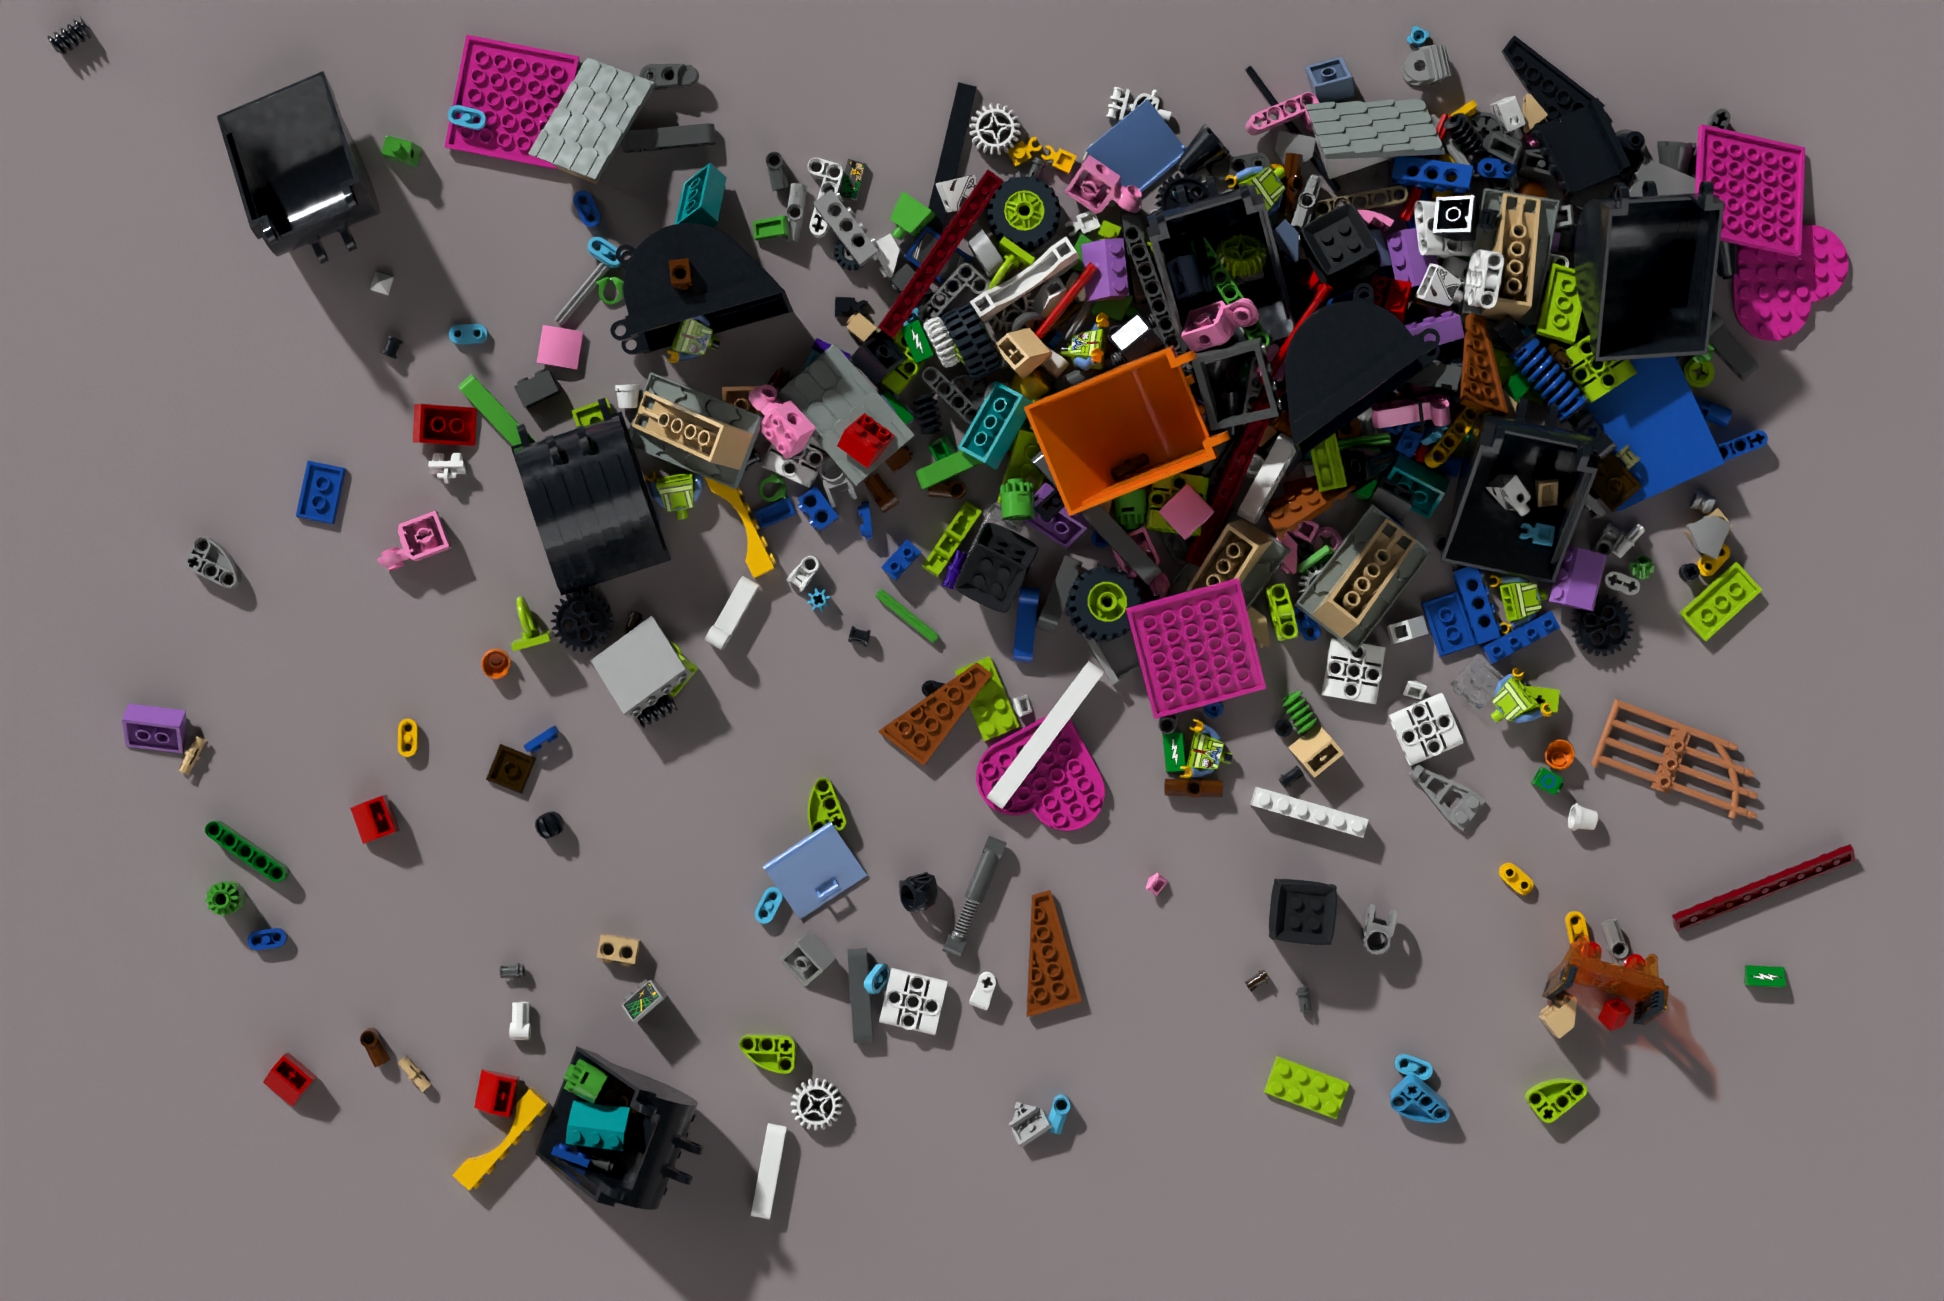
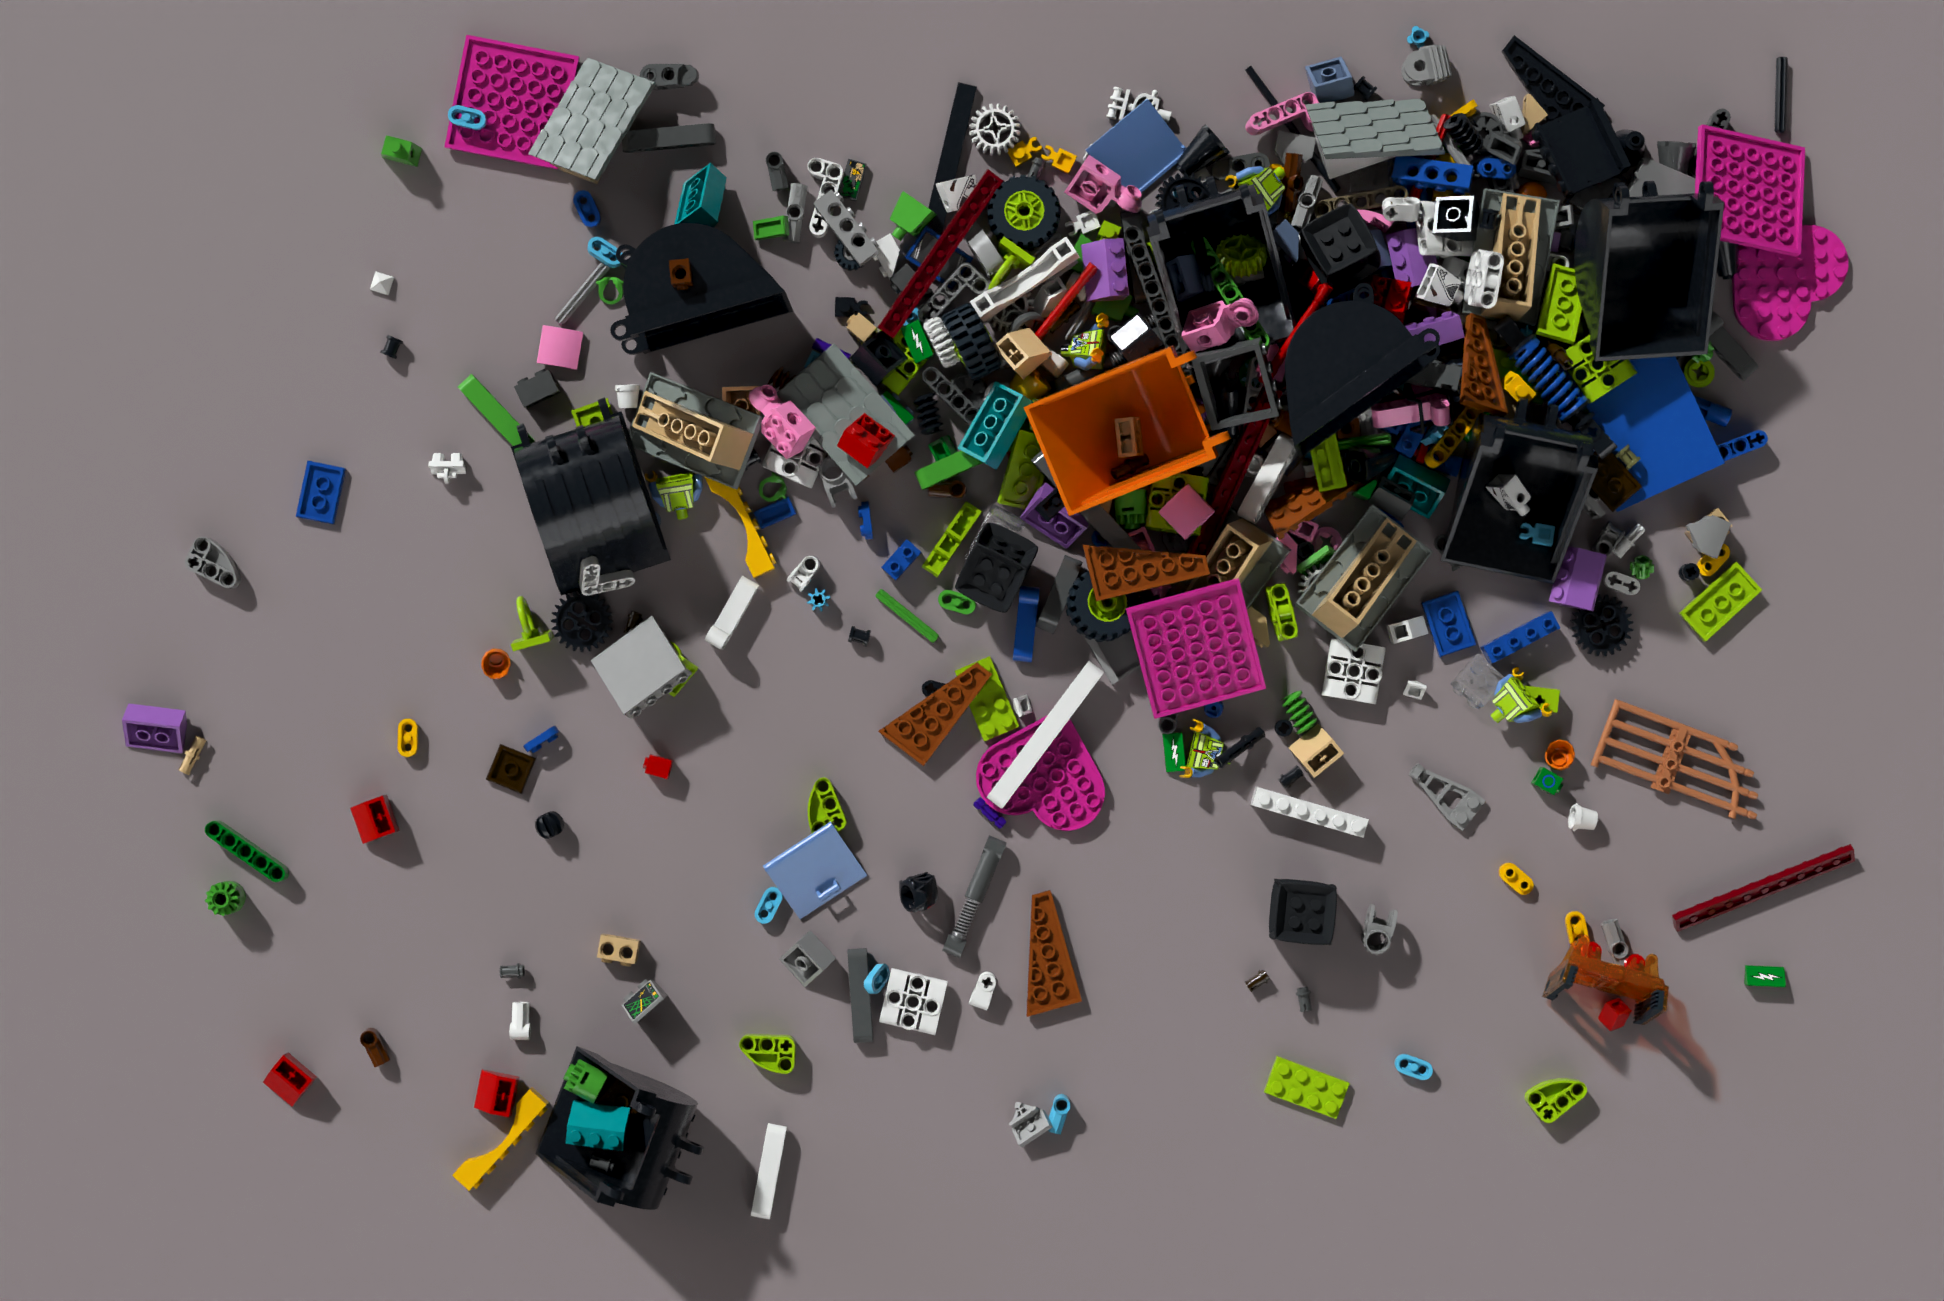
(70, 36): black piece -> none
(268, 939): blue plate -> none
(298, 167): black piece -> none
(414, 1074): tan pin -> none
(419, 539): bright pink brick -> none
(444, 425): red slope -> none
(467, 334): medium azure plate -> none
(564, 1152): blue plate -> none
(593, 583): none -> white beam
(658, 766): none -> red brick
(663, 704): black piece -> none
(692, 339): torso -> none
(811, 1096): white gear -> none
(821, 506): blue brick -> none
(883, 496): reddish brown piece -> none
(954, 569): dark purple pin -> none
(956, 603): none -> bright green plate
(989, 813): none -> dark purple axle
(1017, 500): bright green gear -> none
(1054, 340): blue tile -> none
(1129, 437): none -> tan brick
(1129, 571): none -> dark orange wing
(1156, 883): bright pink slope -> none
(1180, 787): reddish brown piece -> none
(1245, 743): none -> black pin
(1305, 623): blue plate -> none
(1364, 88): none -> black bush
(1402, 209): none -> white piece
(1414, 1106): dark azure beam -> none
(1449, 734): white connector -> none
(1487, 610): blue brick -> none
(1517, 387): none -> yellow torso
(1519, 599): torso -> none
(1546, 491): tan slope -> none
(1560, 1016): tan slope -> none
(1702, 502): light grey wheel -> none
(1781, 94): none -> black axle

